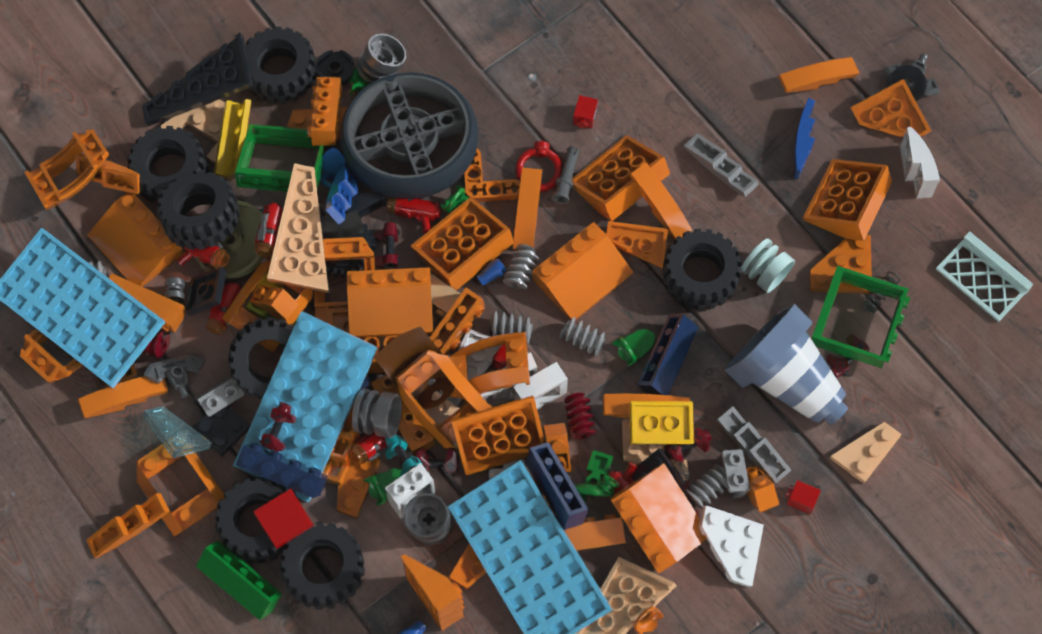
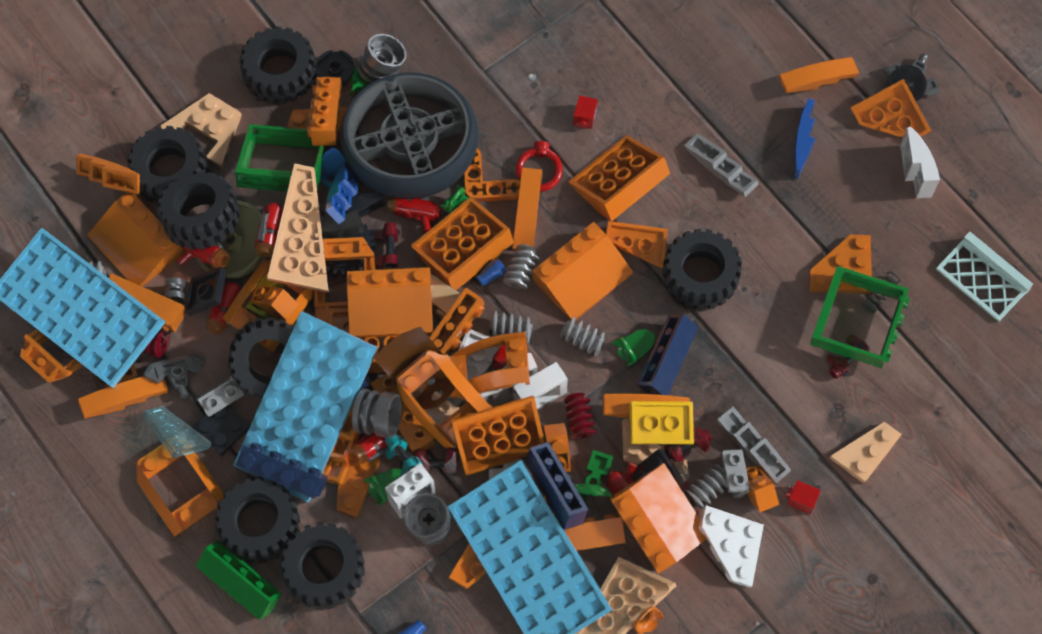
(42, 177): orange wedge -> none
(127, 526): orange slope -> none
(207, 82): black wing -> none
(231, 138): yellow fence -> none
(279, 414): dark red piece -> none
(283, 518): red tile -> none
(435, 591): orange slope -> none
(564, 182): dark grey pin -> none
(608, 484): green bush -> none
(661, 201): orange slope -> none
(763, 262): light aqua wheel -> none
(790, 367): sand blue cone -> none
(849, 198): orange slope -> none

